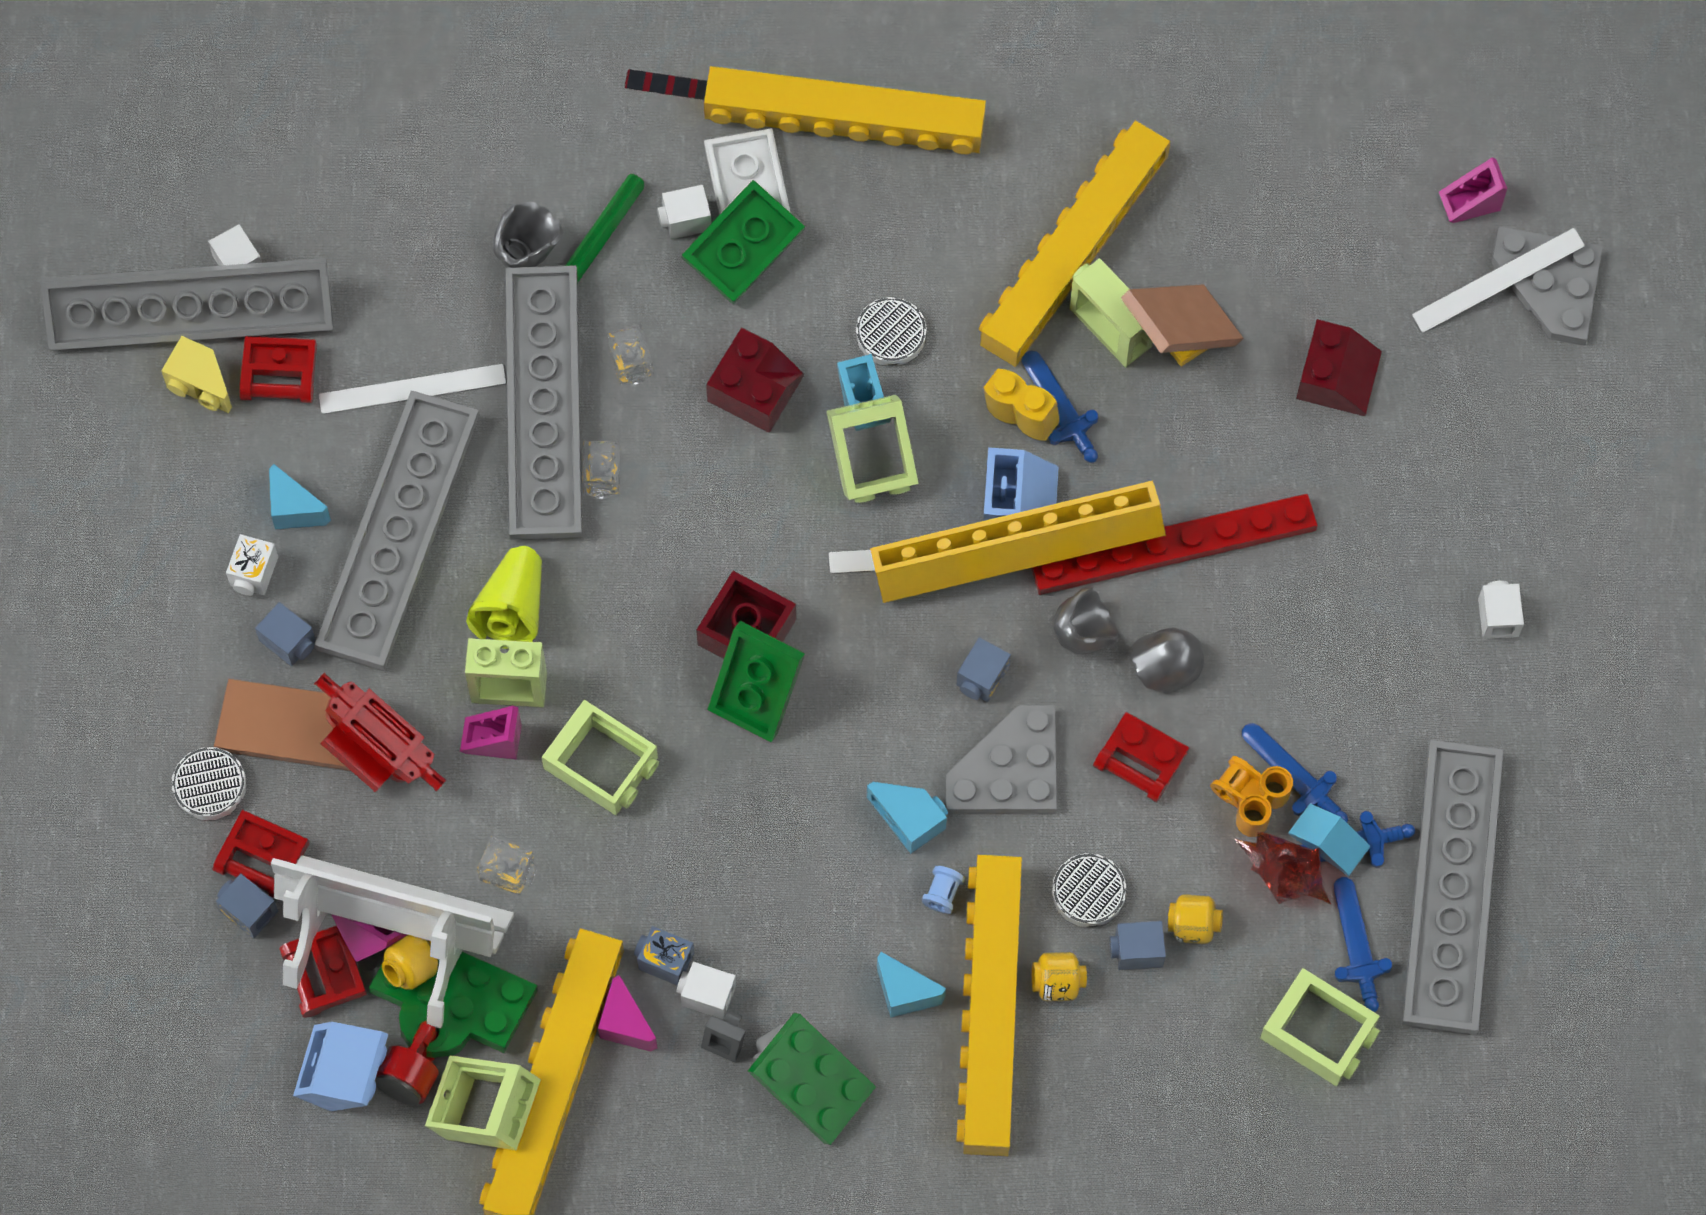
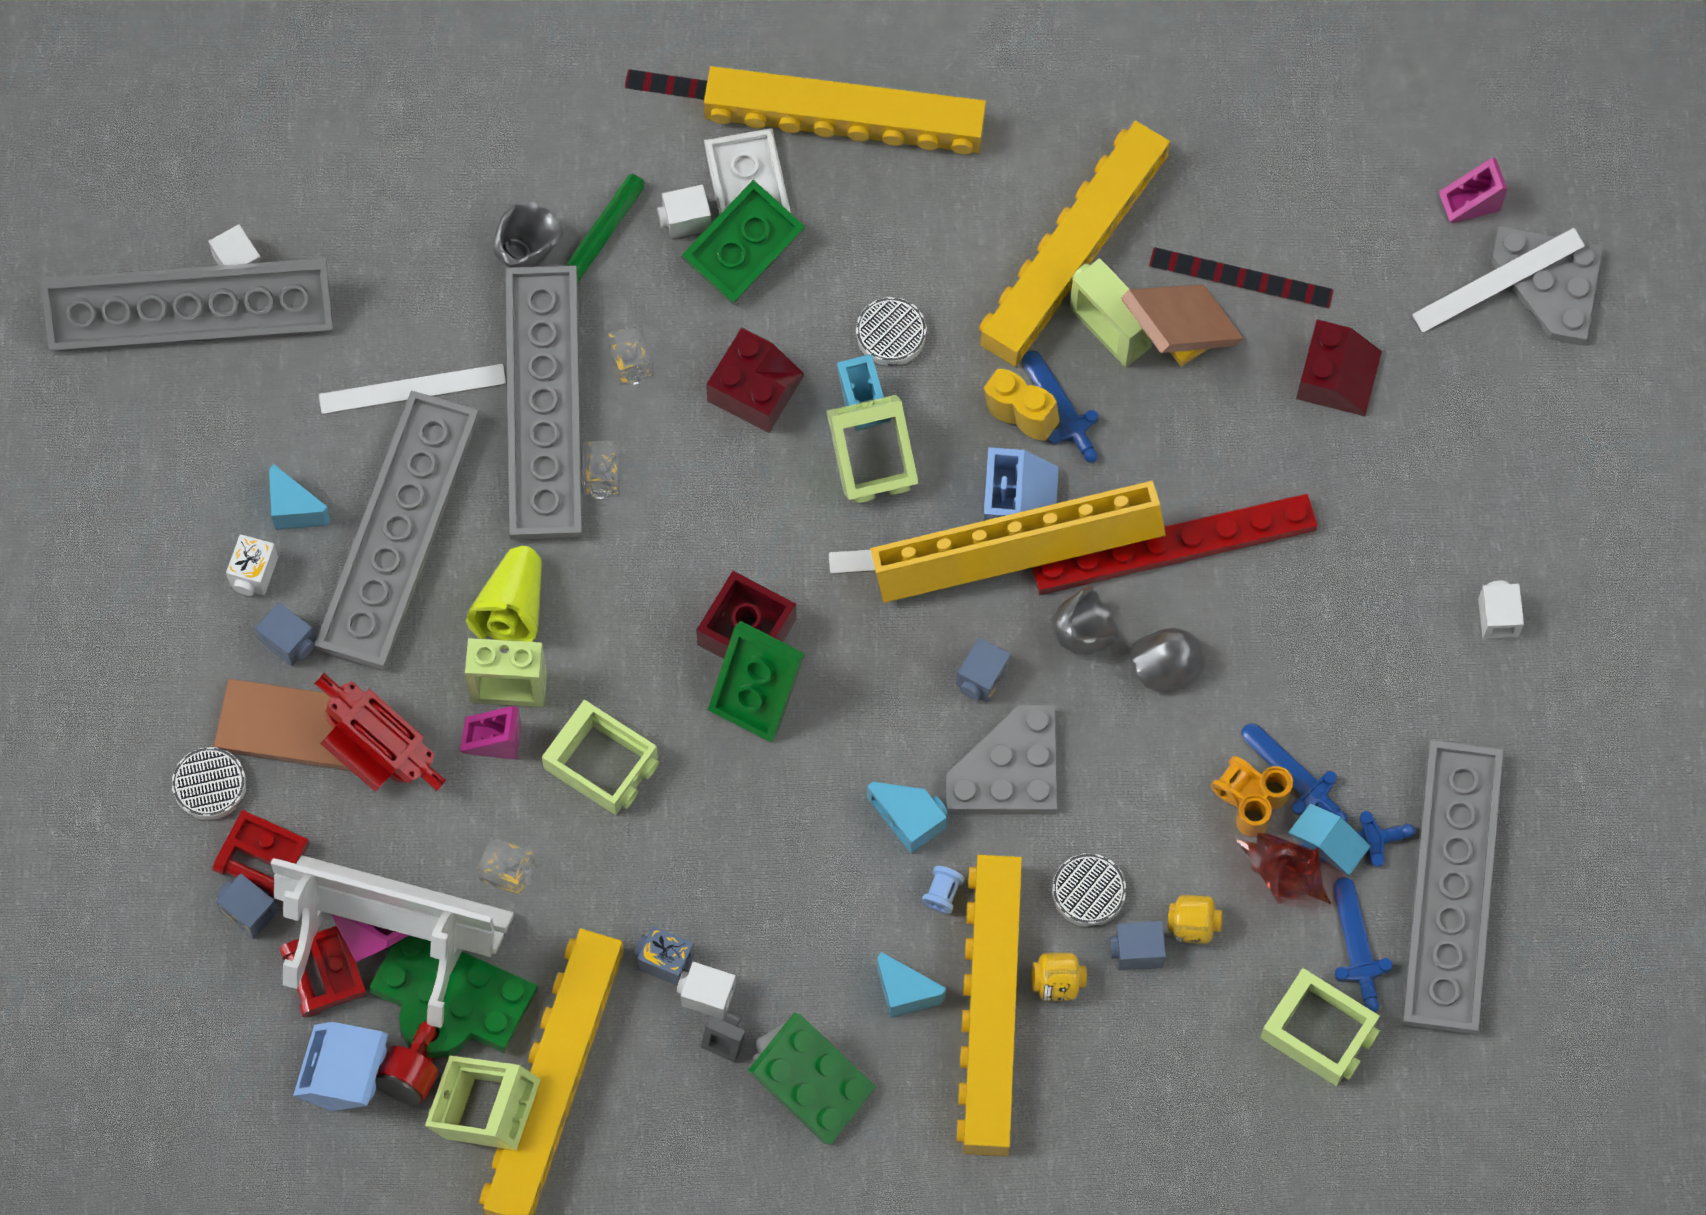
(195, 372): light yellow slope -> none
(278, 358): red plate -> none
(409, 962): yellow head -> none
(623, 1020): dark pink slope -> none
(1146, 747): red plate -> none
(1241, 277): none -> black sticker

